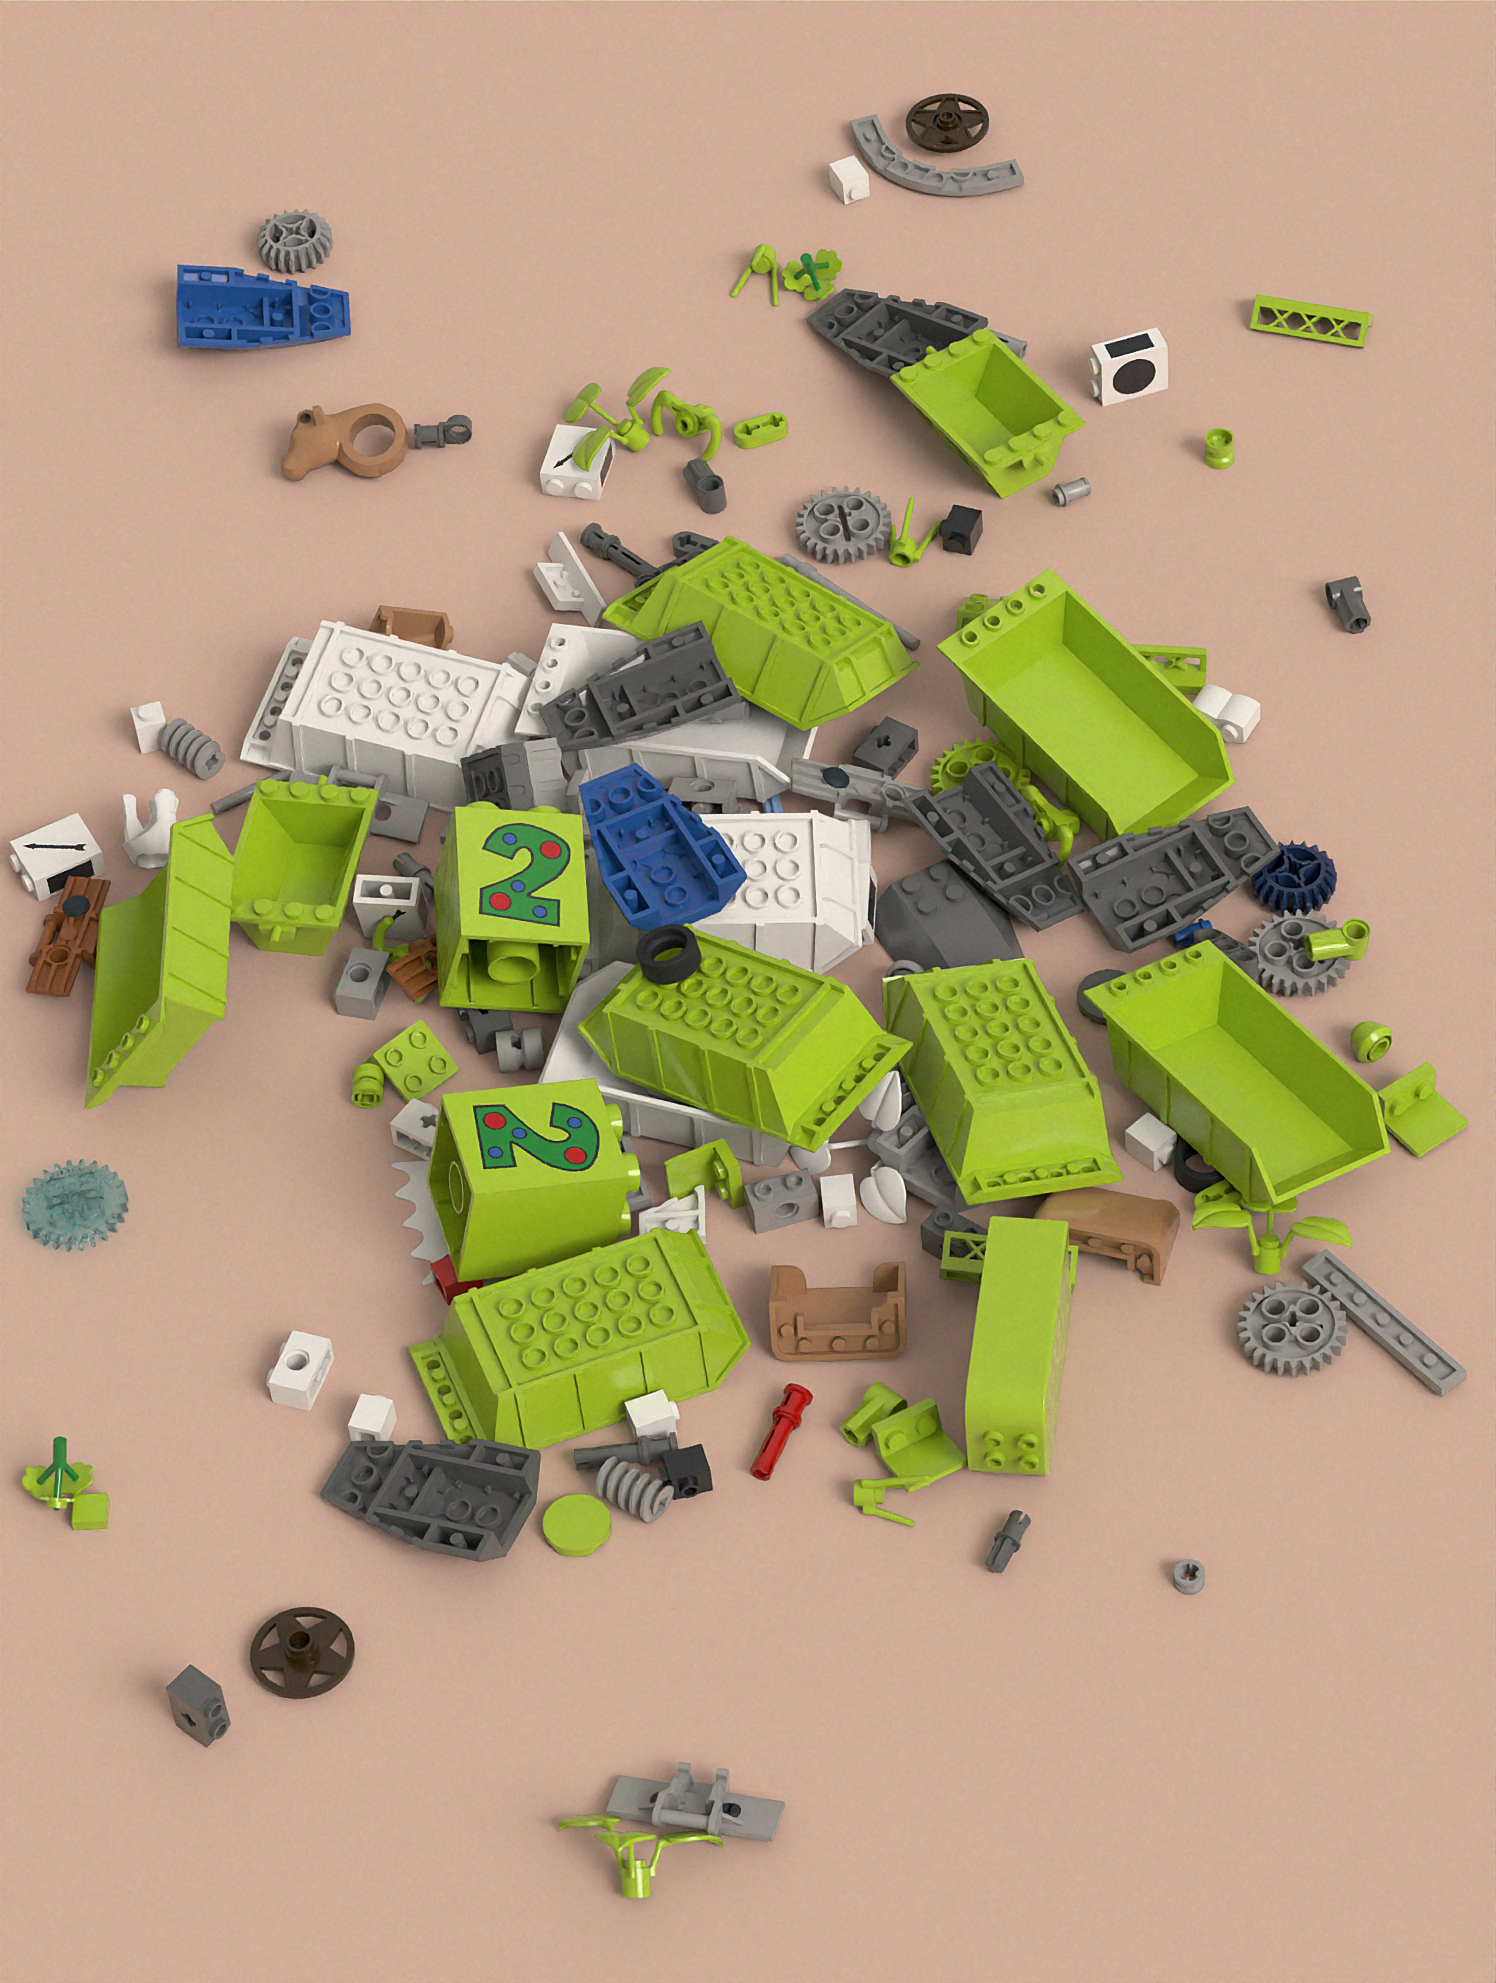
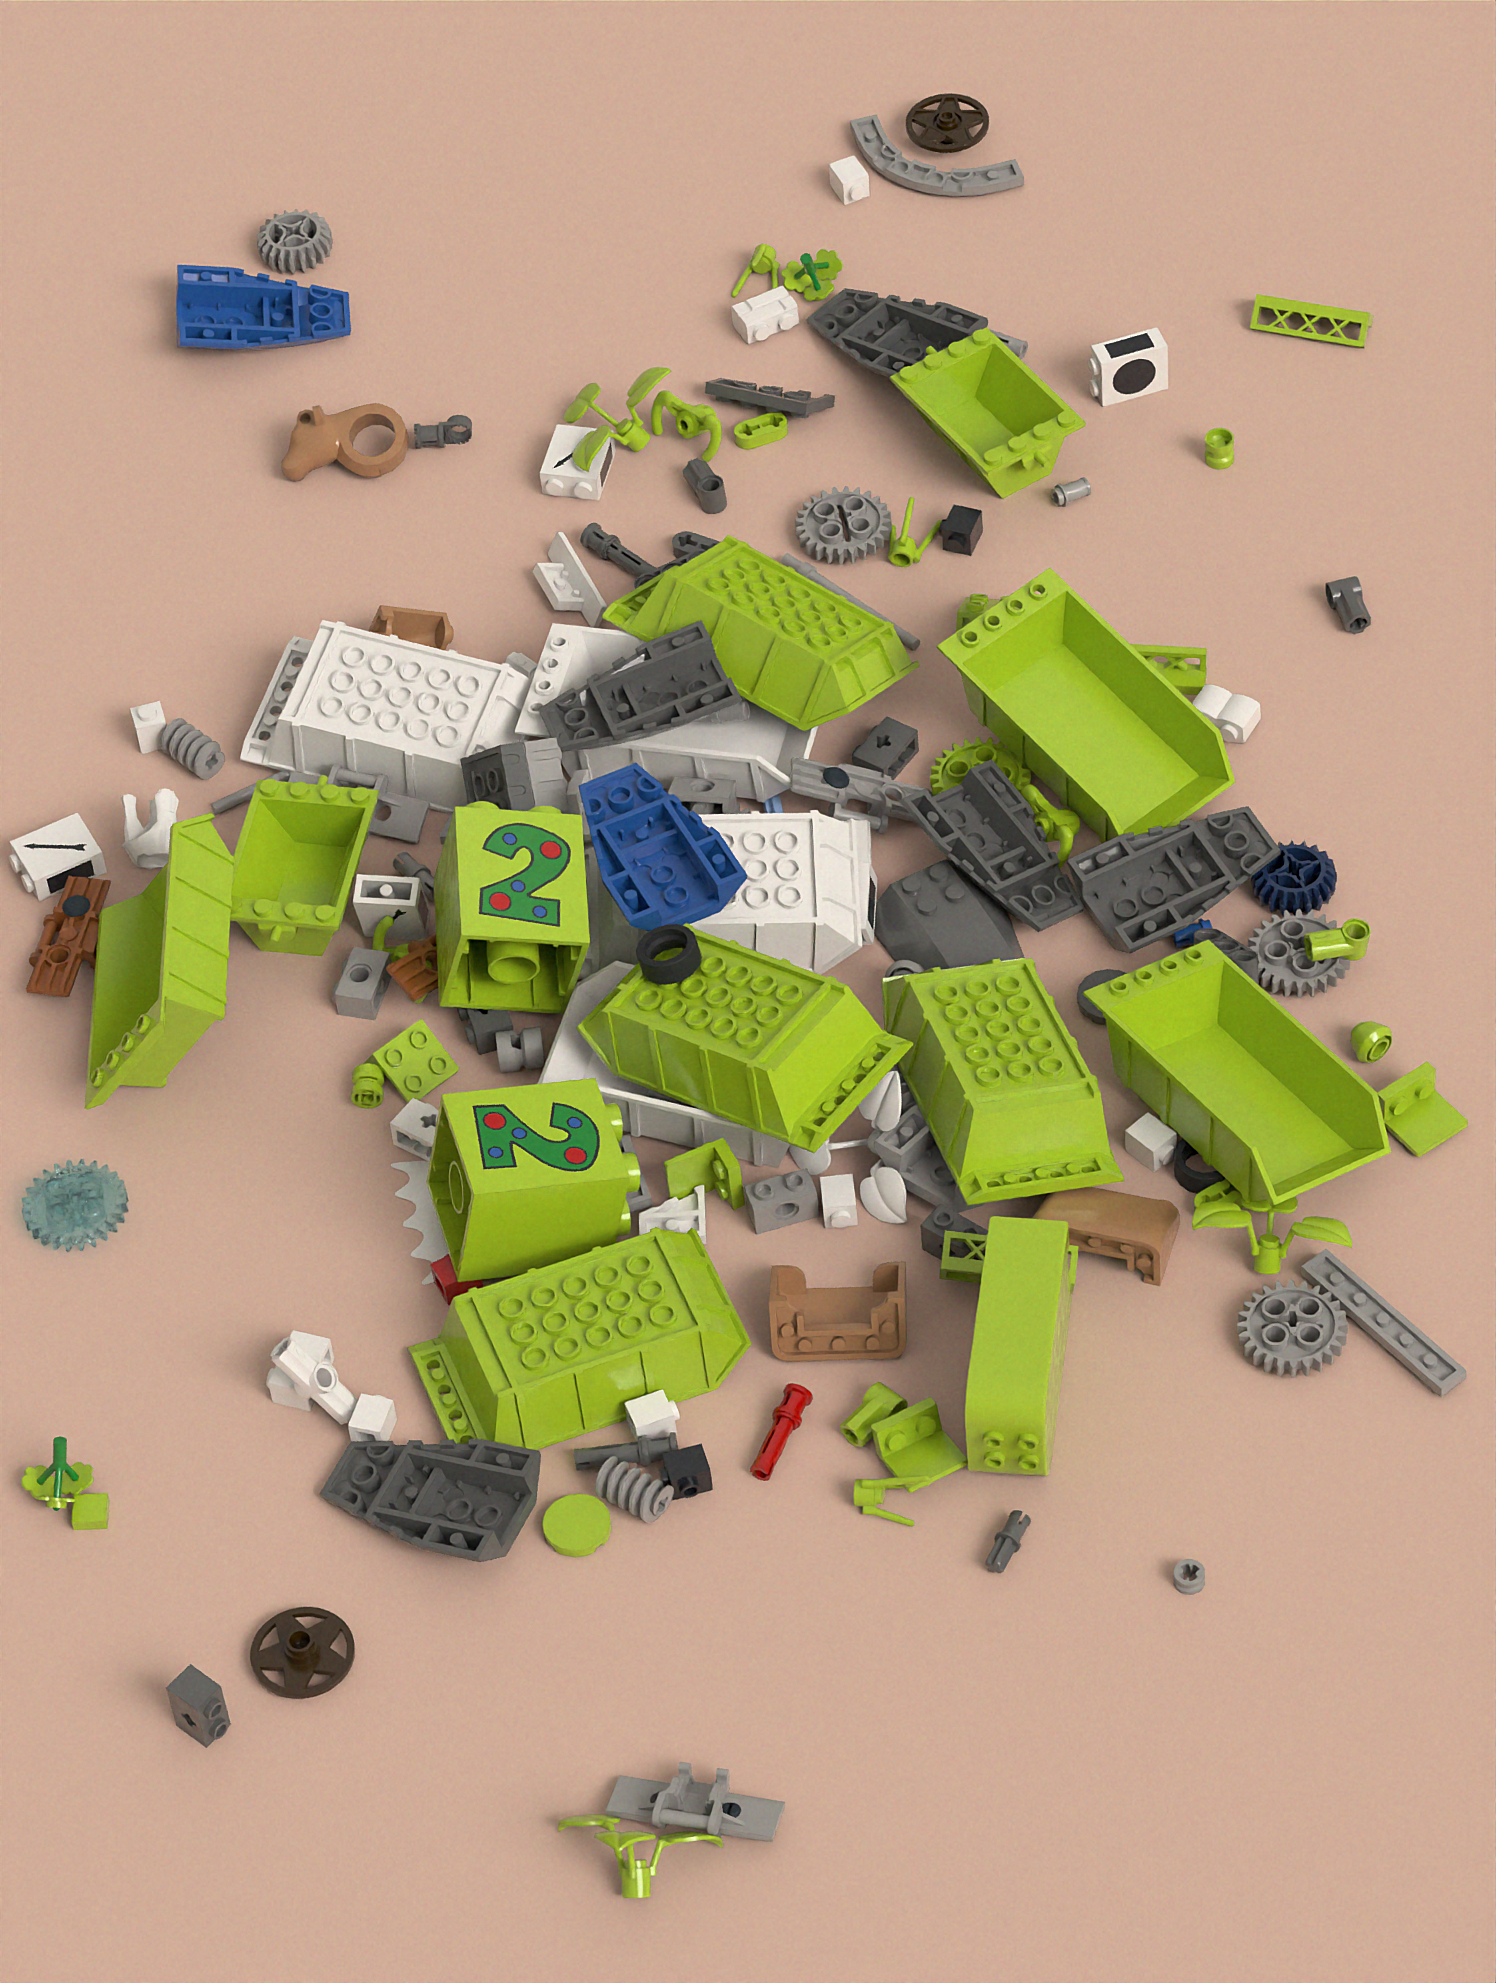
(314, 1379): none -> white piece
(765, 315): none -> white brick
(798, 403): none -> dark grey wing

